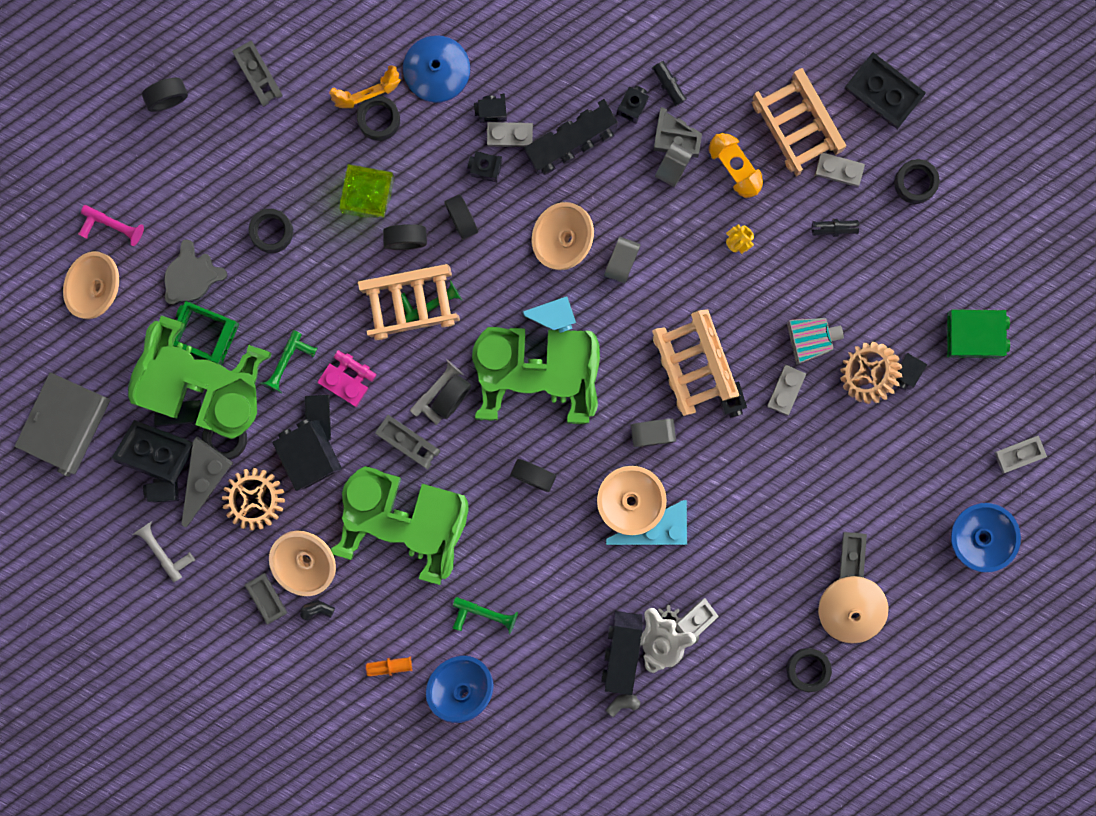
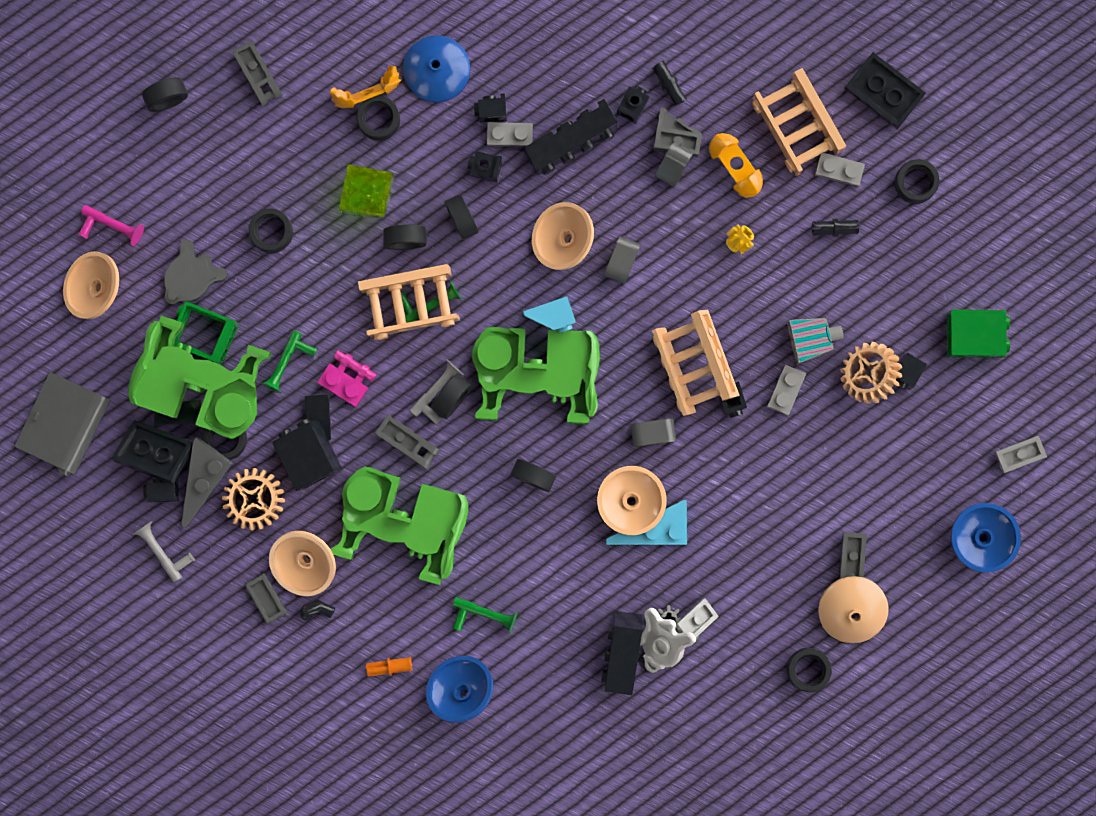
(623, 701): dark grey arm -> none

